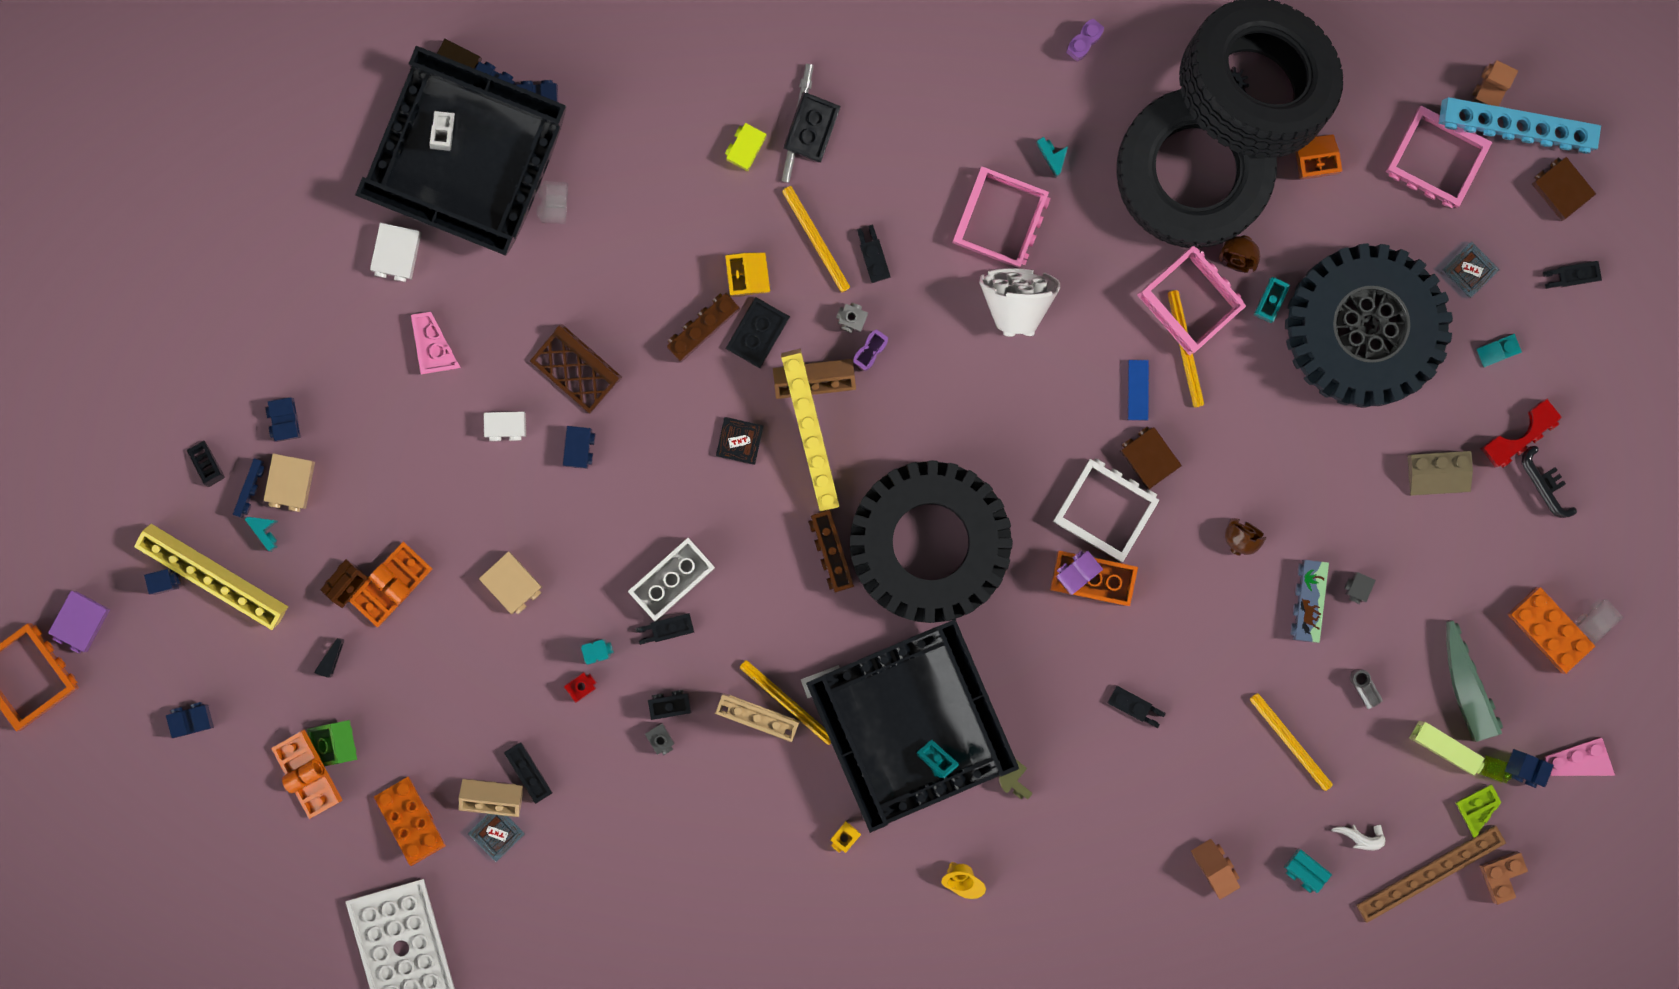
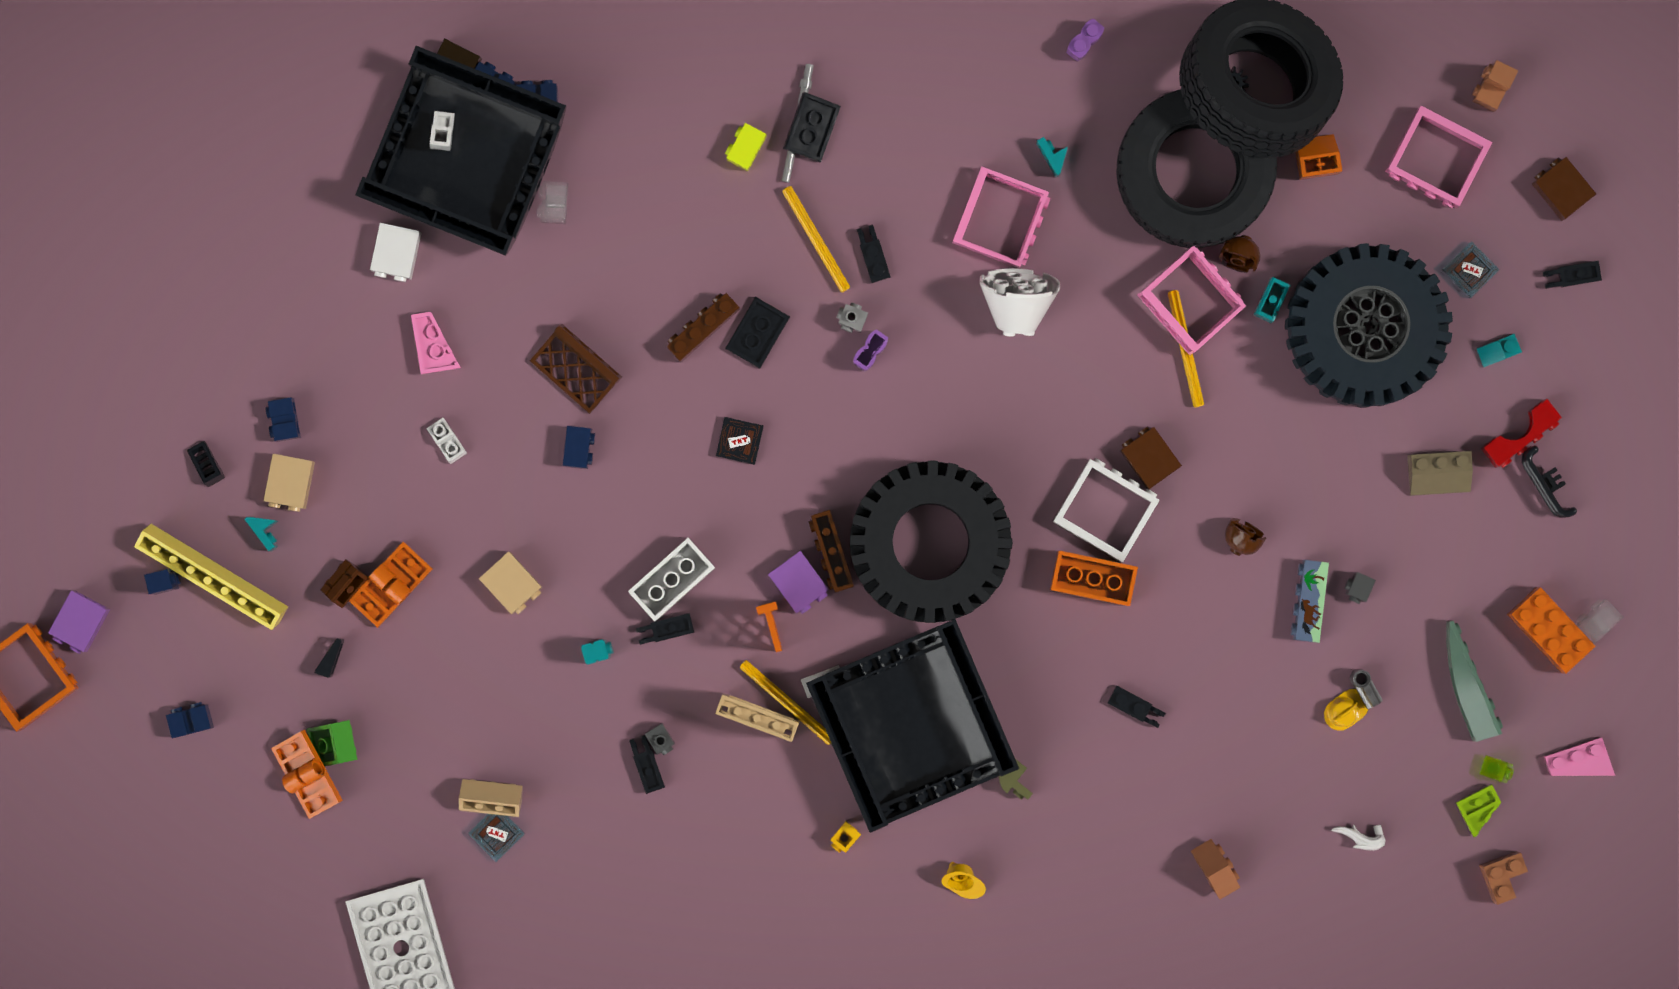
(249, 488): dark blue plate -> none
(409, 821): orange plate -> none
(446, 440): none -> white slope
(505, 425): white brick -> none
(528, 772): black plate -> none
(572, 687): red brick -> none
(647, 767): none -> black hinge
(669, 706): black brick -> none
(747, 274): yellow slope -> none
(767, 609): none -> orange fence
(799, 583): none -> medium lavender brick
(810, 430): light yellow brick -> none
(822, 377): medium nougat brick -> none
(937, 759): teal slope -> none
(1078, 572): medium lavender brick -> none
(1138, 390): blue tile -> none
(1291, 742): yellow axle -> none
(1307, 870): teal brick -> none
(1345, 710): none -> yellow piece
(1431, 874): medium nougat tile -> none
(1447, 748): yellowish green slope -> none
(1528, 768): dark blue brick -> none
(1588, 132): medium azure brick -> none

